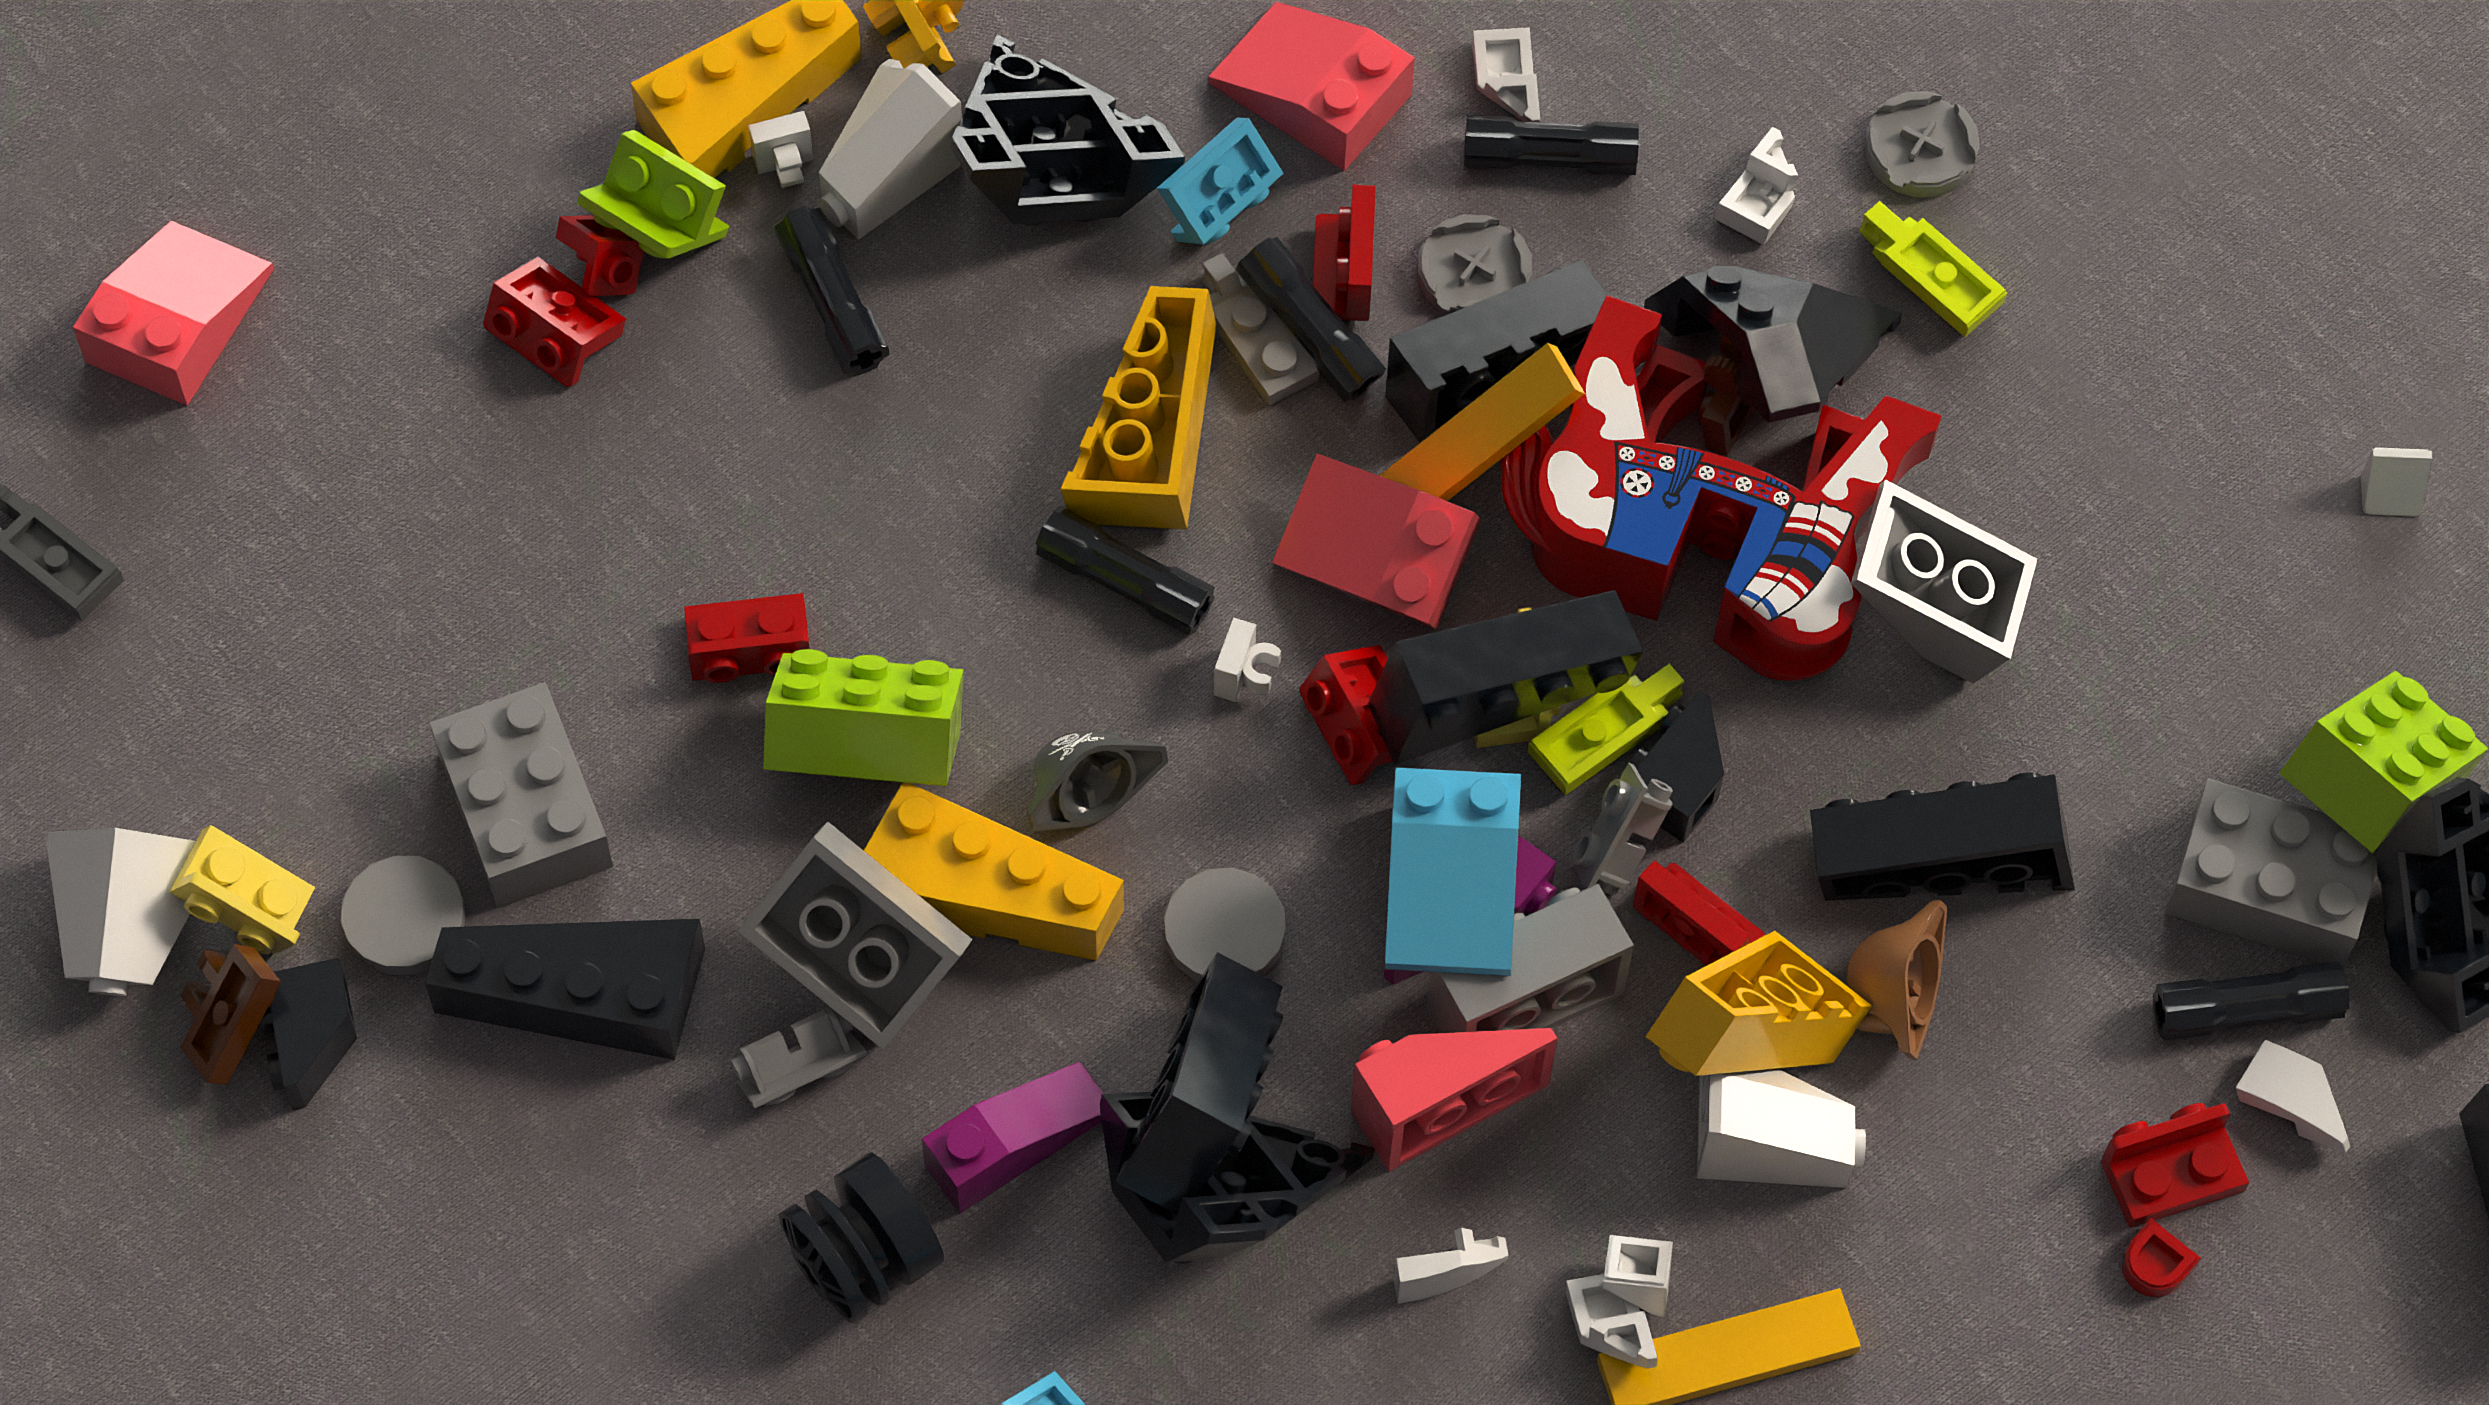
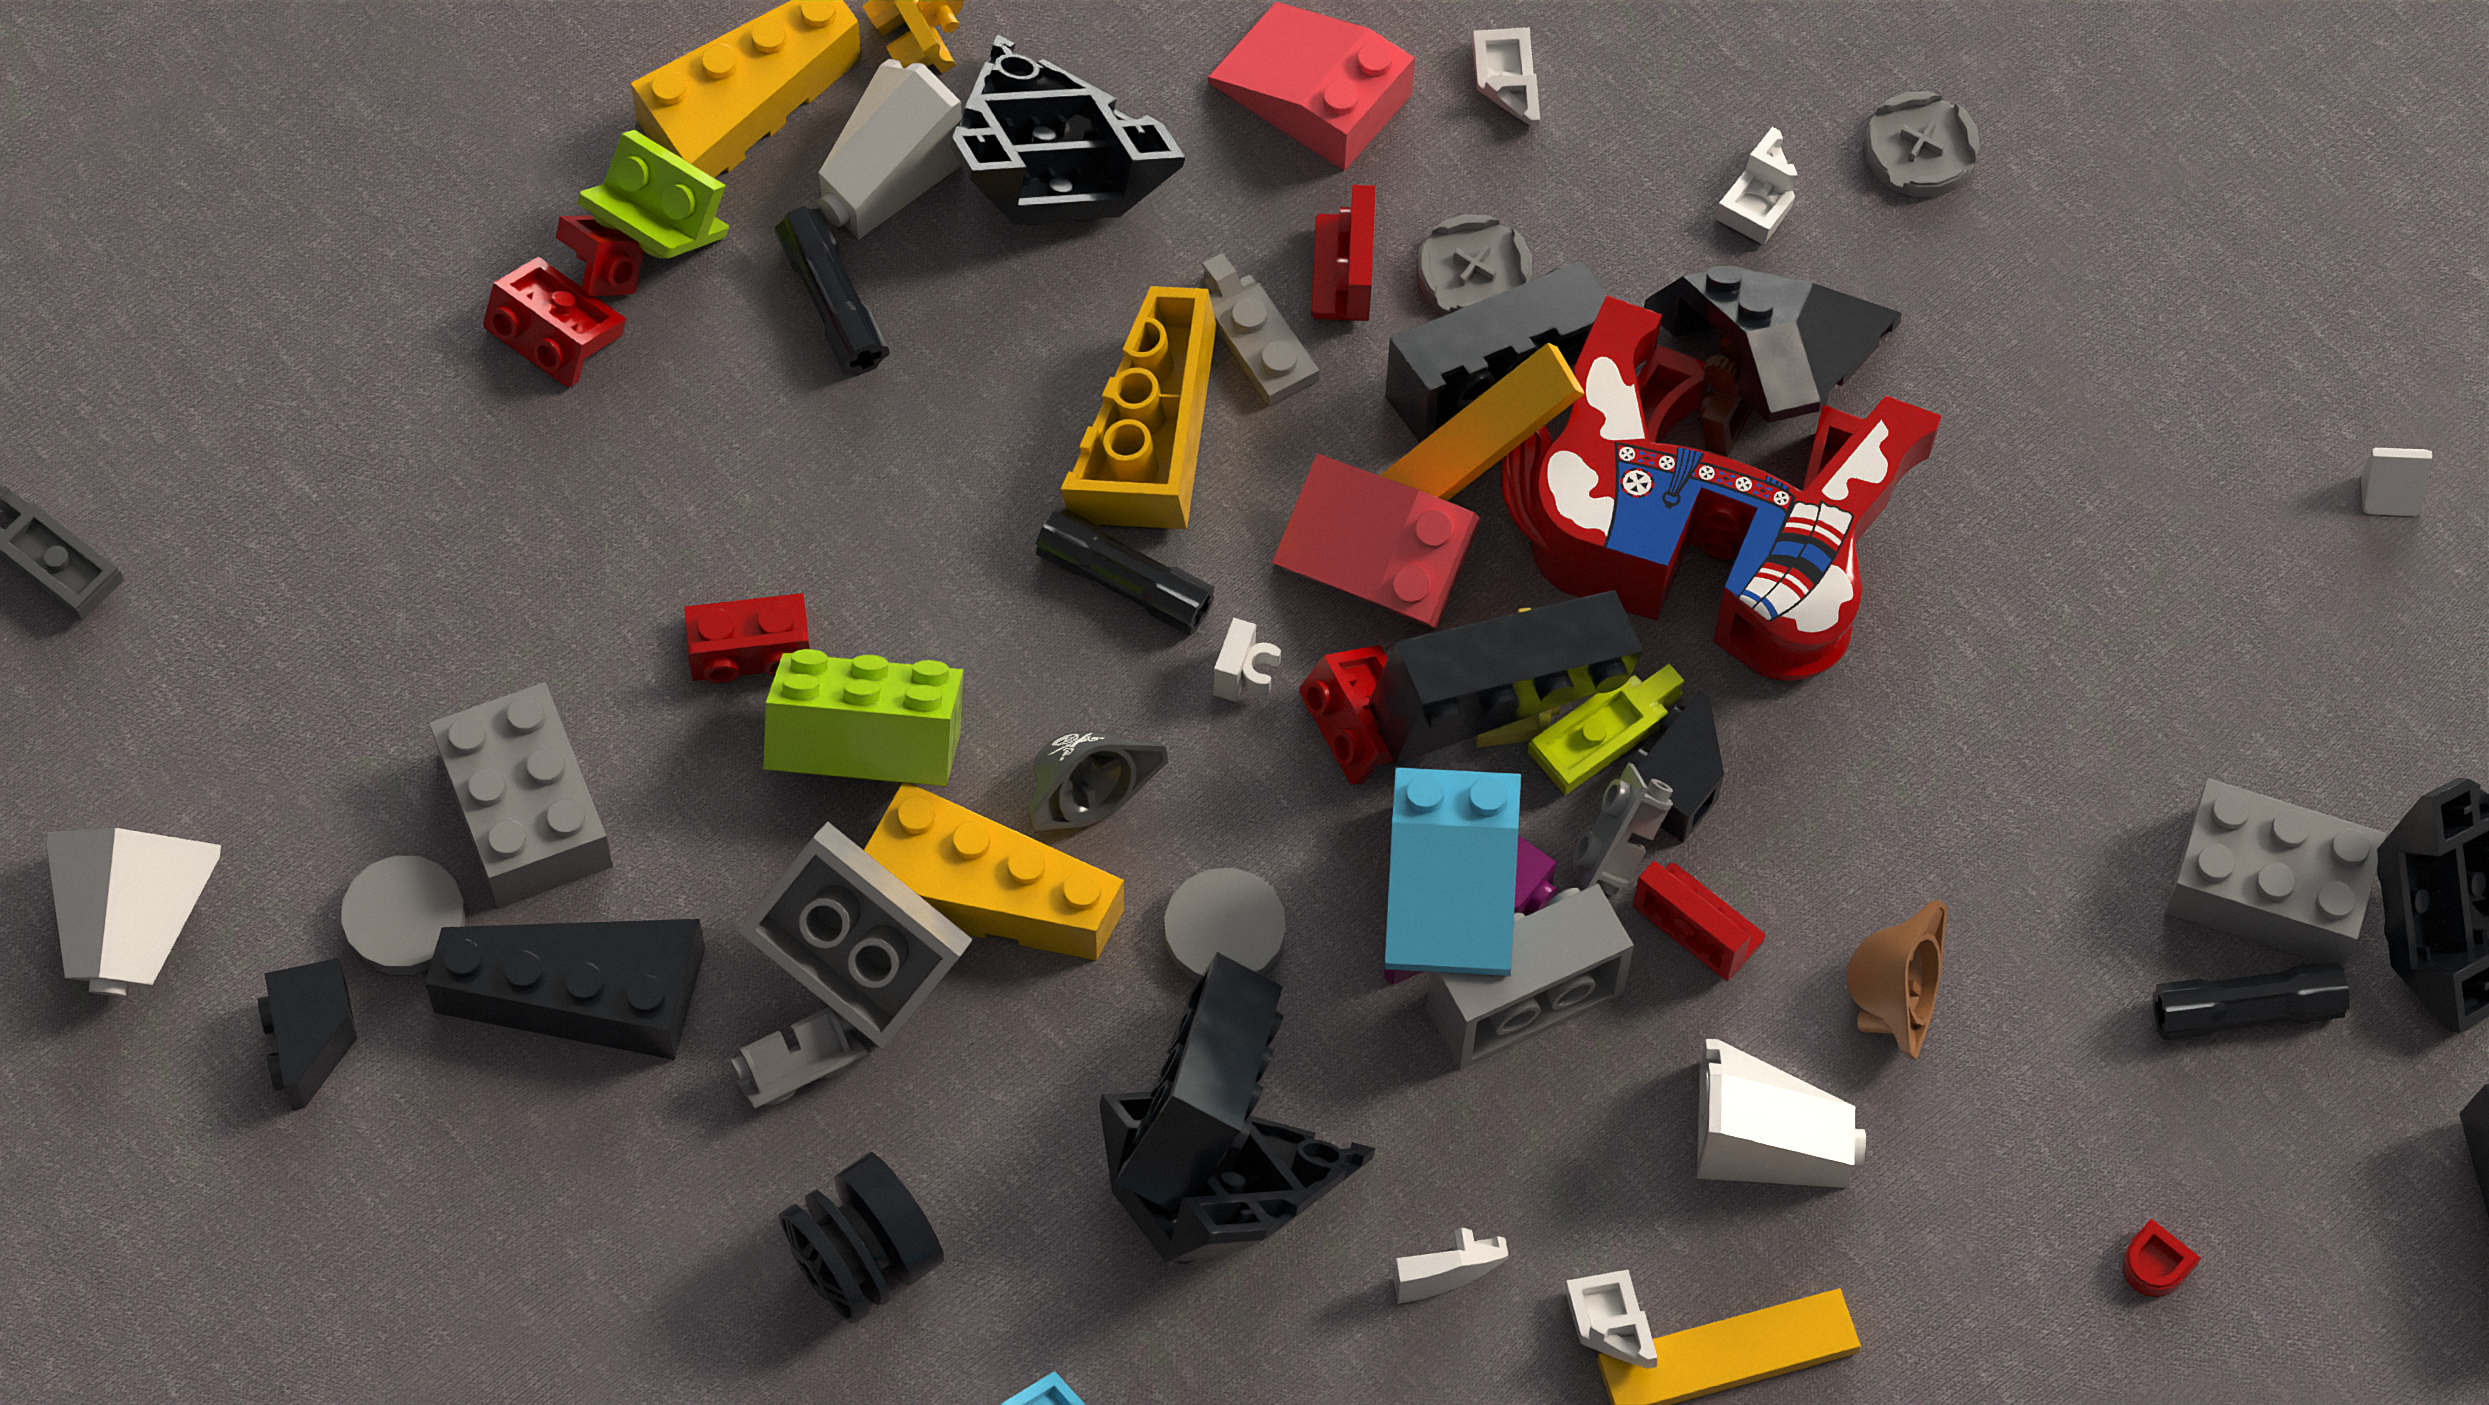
(170, 311): coral slope -> none
(227, 1011): reddish brown hinge -> none
(242, 891): light yellow bracket -> none
(782, 146): white tile -> none
(1010, 1134): magenta slope -> none
(1220, 183): medium azure bracket -> none
(1337, 351): black axle -> none
(1444, 1083): coral slope -> none
(1594, 146): black axle -> none
(1639, 1271): white slope -> none
(1757, 1013): yellow wedge -> none
(1932, 268): neon yellow hinge -> none
(1943, 583): light grey slope -> none
(1944, 840): black wedge -> none
(2173, 1164): red bracket -> none
(2294, 1090): white slope -> none
(2380, 756): lime brick -> none

